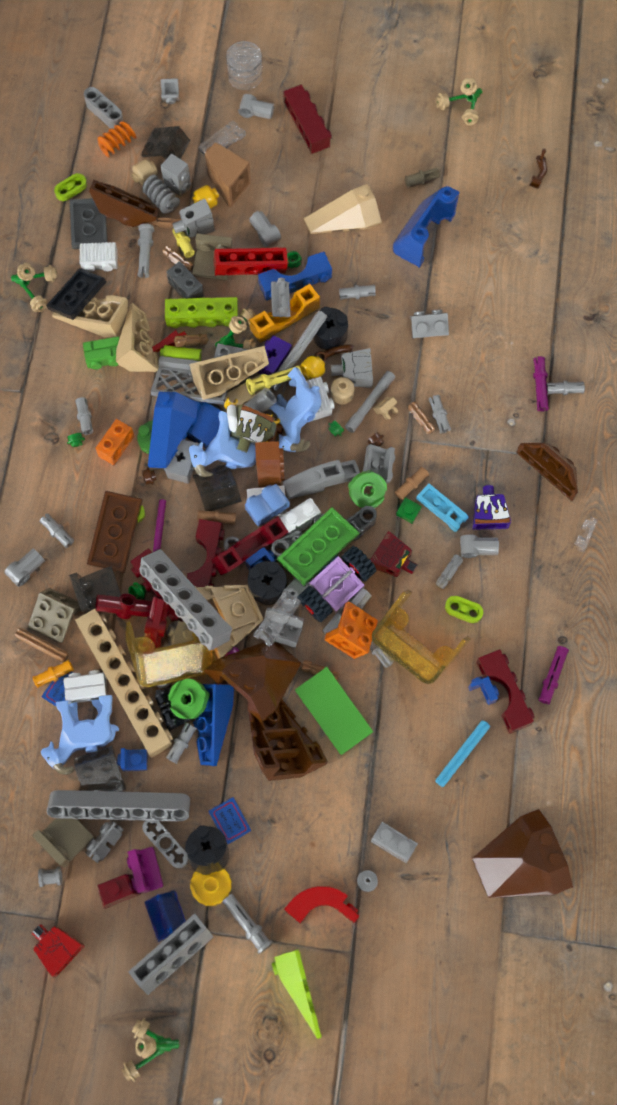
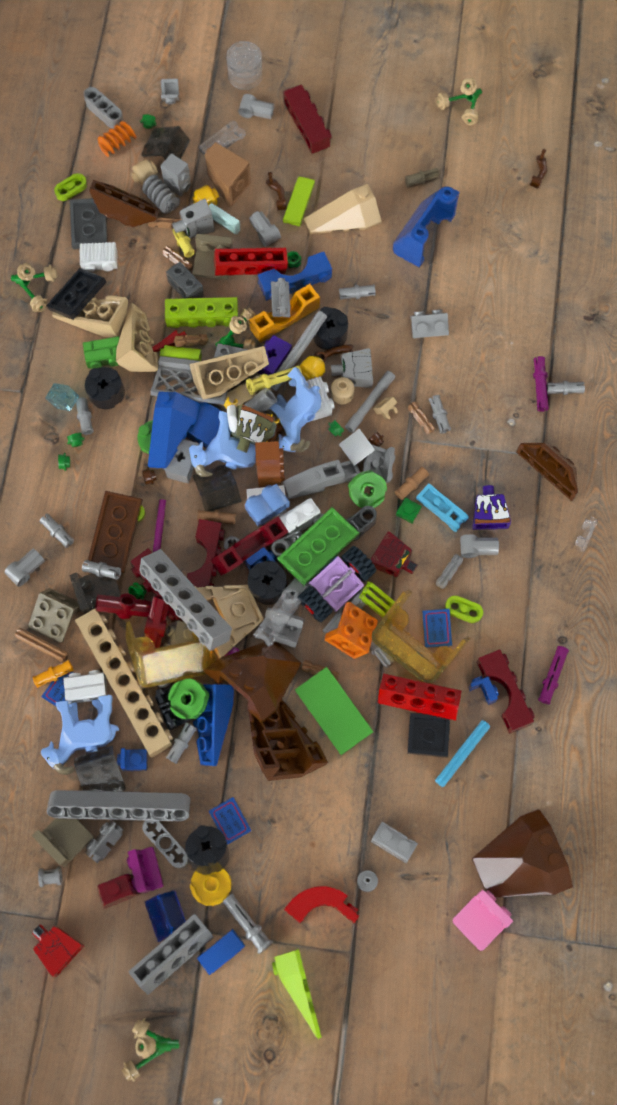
(62, 397): none -> clear light blue brick
(63, 461): none -> green plate
(101, 569): none -> light grey pin
(104, 387): none -> black brick
(115, 442): orange brick -> none
(145, 243): light grey pin -> none
(148, 121): none -> green plate
(221, 952): none -> blue slope
(225, 219): none -> light aqua tile
(272, 183): none -> reddish brown piece
(299, 201): none -> lime tile
(356, 447): none -> white sticker
(381, 594): none -> lime tile
(419, 696): none -> red brick
(428, 735): none -> black plate
(437, 628): none -> blue sticker
(482, 919): none -> bright pink bracket

